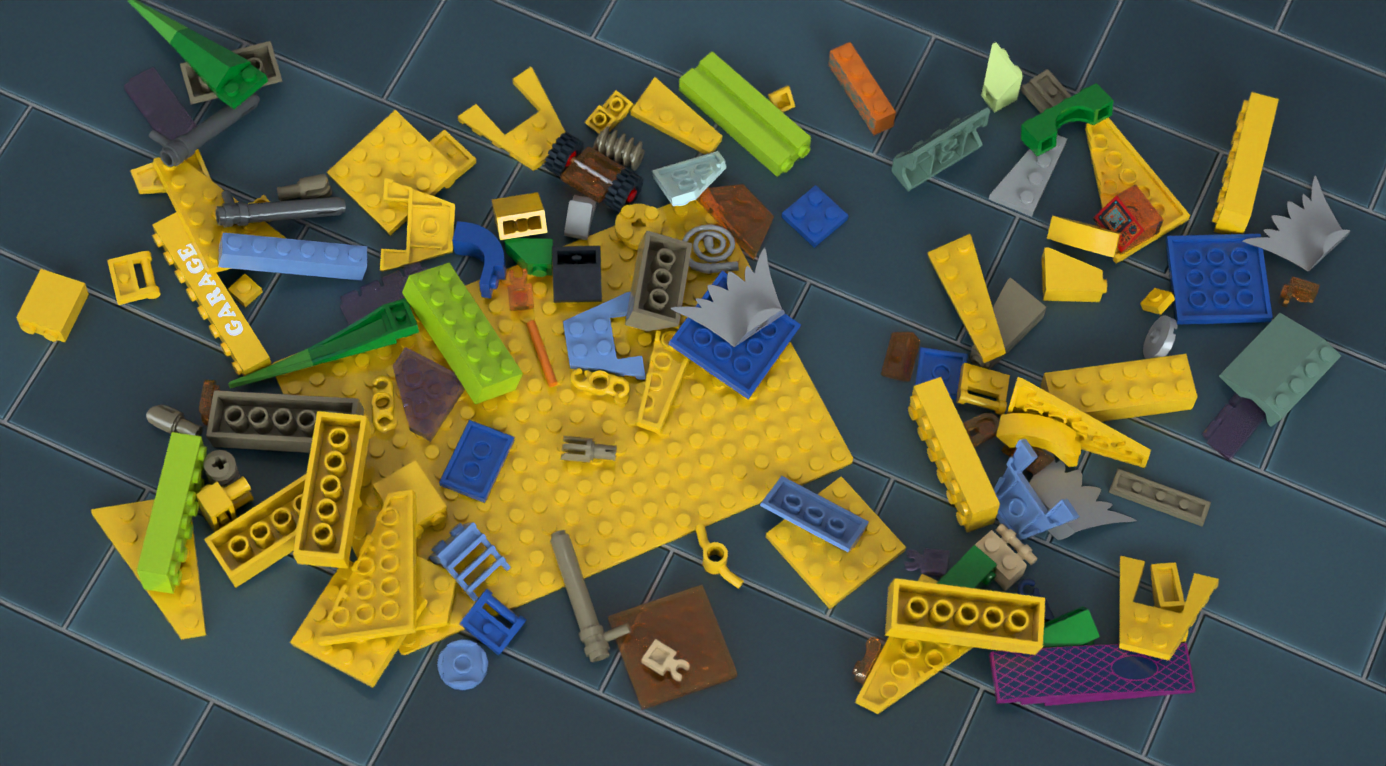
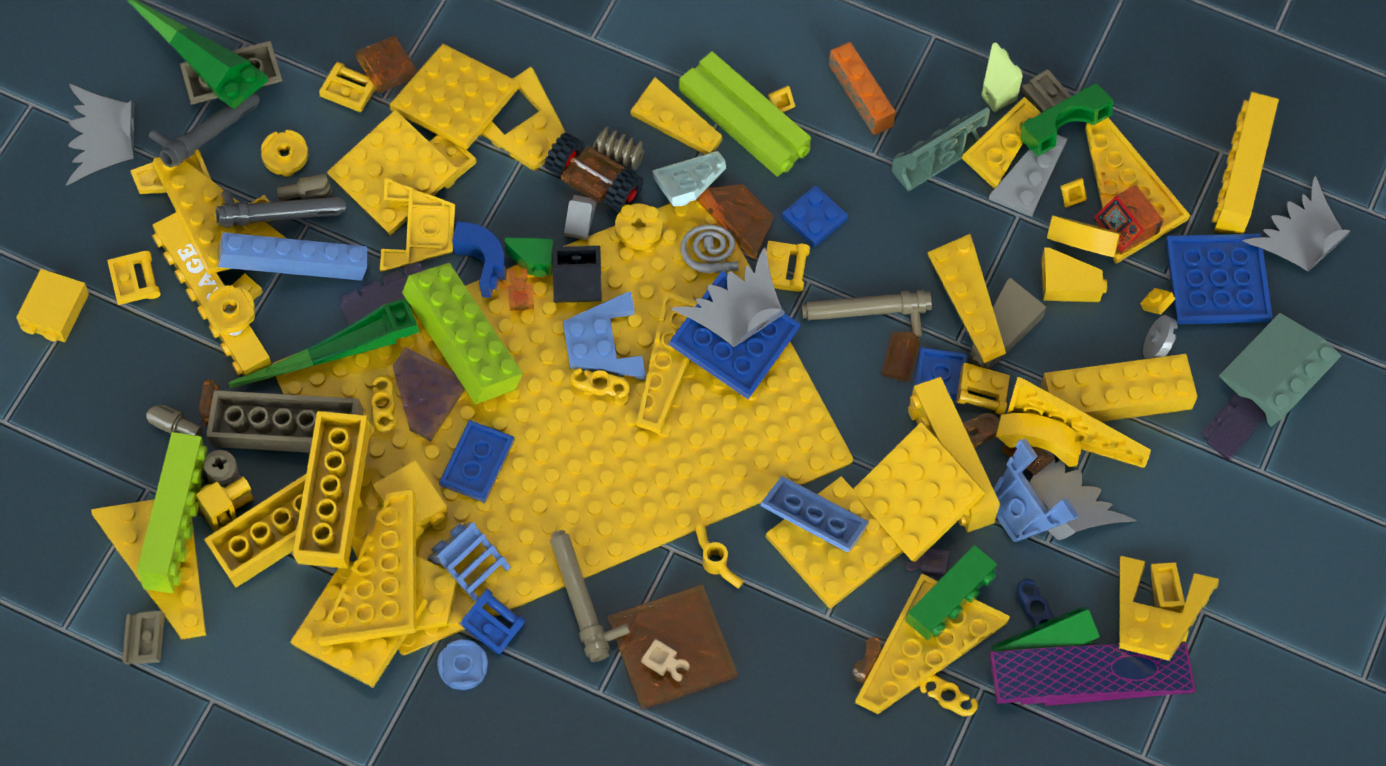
(106, 130): none -> light grey piece
(143, 637): none -> dark tan plate
(159, 104): clear purple windscreen -> none
(230, 322): none -> yellow plate
(287, 164): none -> yellow plate
(346, 92): none -> yellow plate
(386, 64): none -> clear orange plate
(454, 96): none -> yellow plate
(519, 216): yellow brick -> none
(541, 353): orange bar -> none
(587, 449): dark tan arm -> none
(610, 114): yellow slope -> none
(658, 282): dark tan slope -> none
(778, 260): none -> yellow plate
(903, 303): none -> dark tan cylinder
(918, 492): none -> yellow plate
(953, 705): none -> yellow piece
(965, 616): yellow brick -> none
(998, 146): none -> yellow wing
(1009, 564): tan brick -> none
(1073, 192): none -> yellow slope
(1160, 497): dark tan tile -> none
(1300, 289): clear orange bracket -> none

